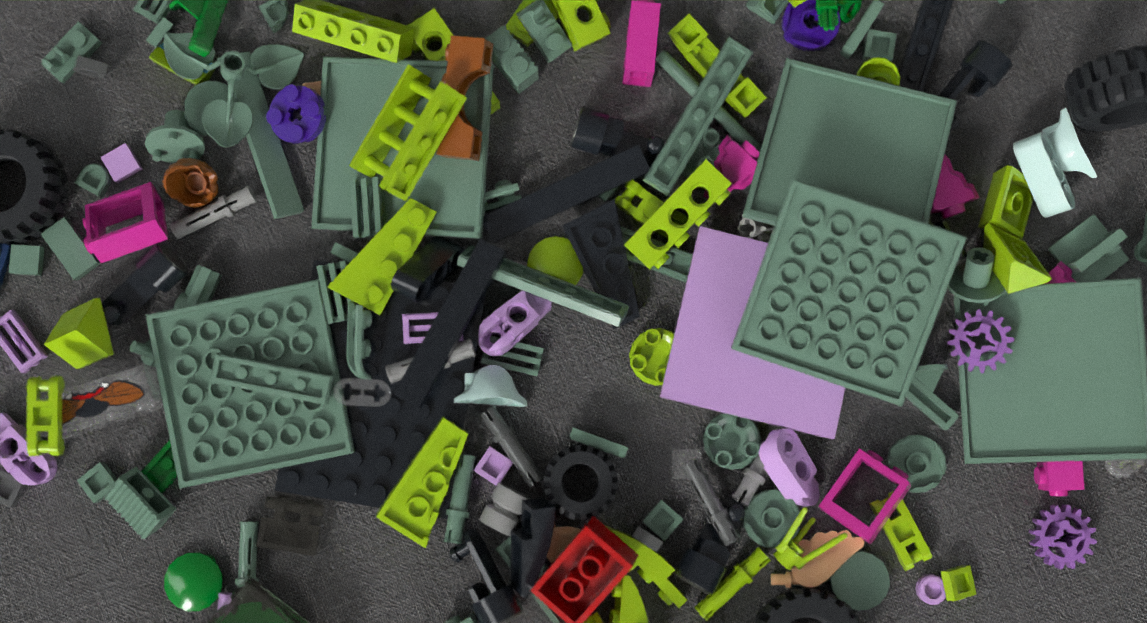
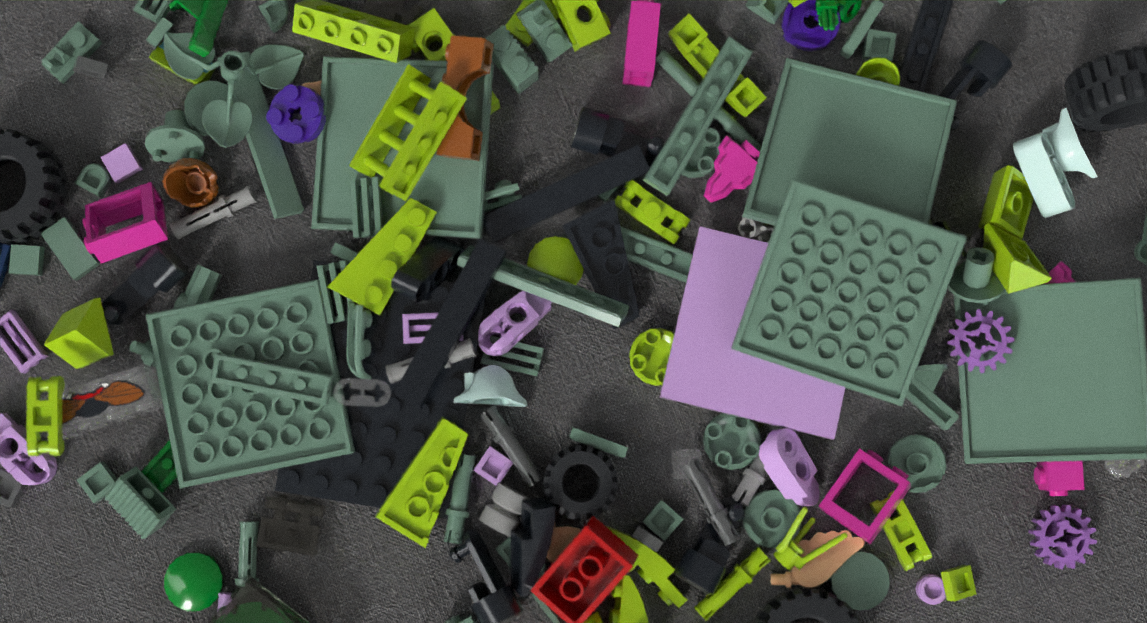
(704, 177): lime brick -> none
(952, 191): dark pink rock -> none
(1090, 250): sand green bracket -> none

